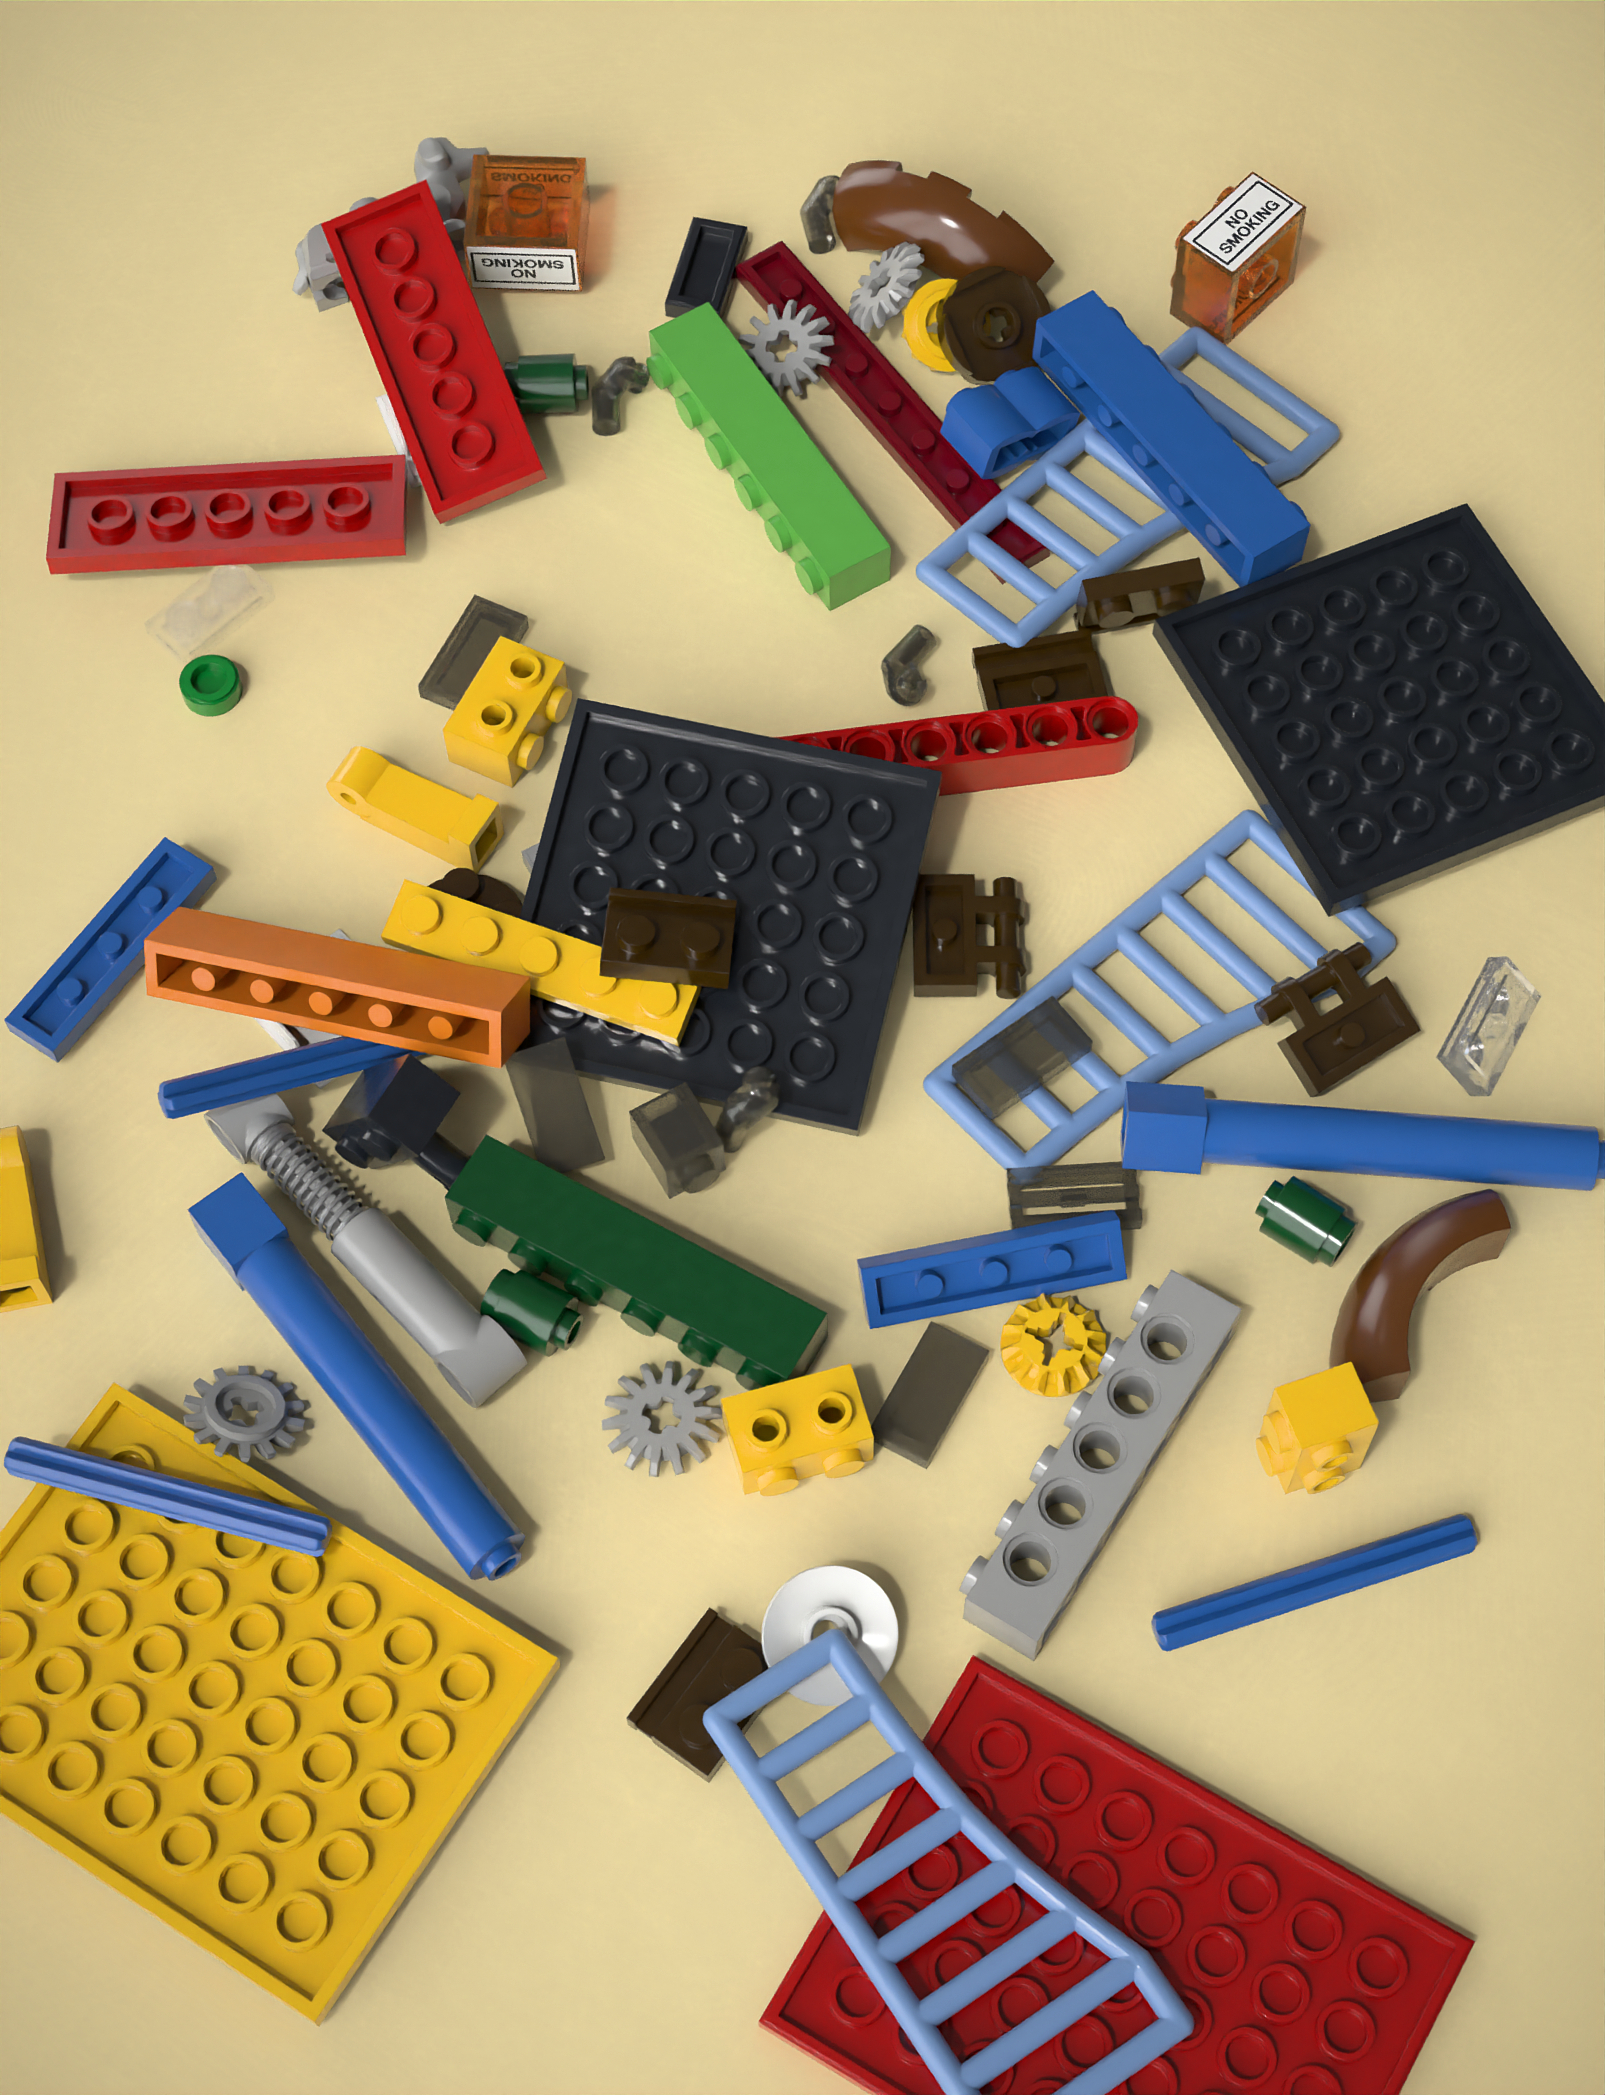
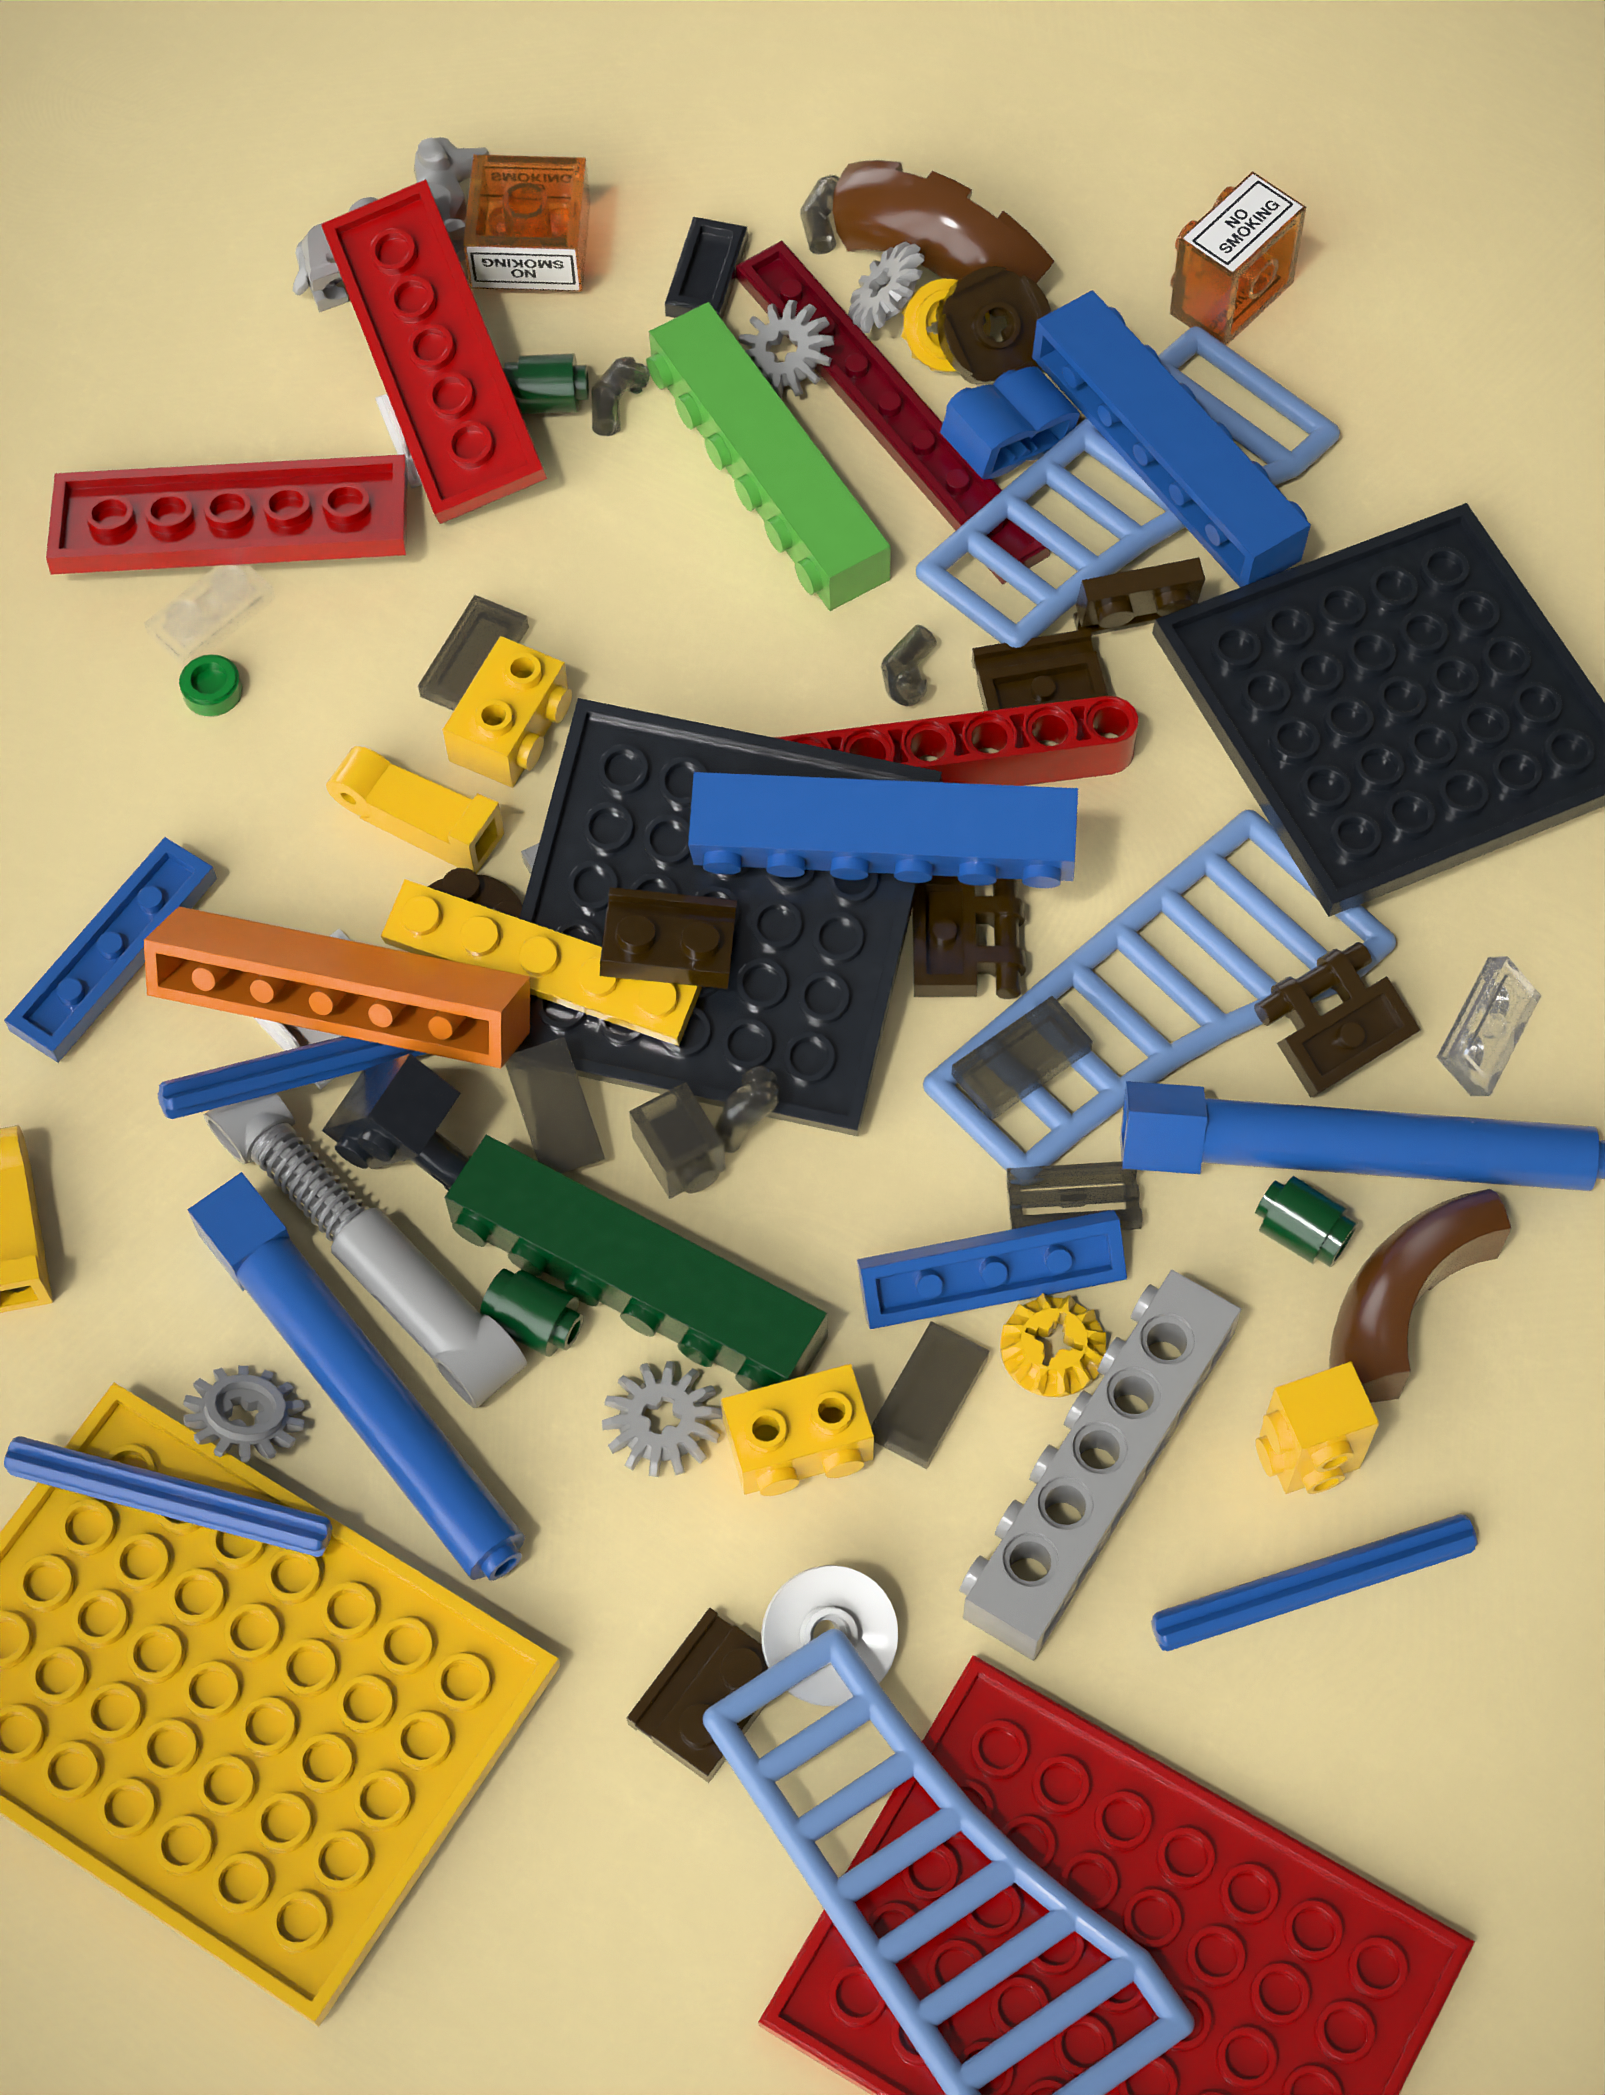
(883, 828): none -> blue brick

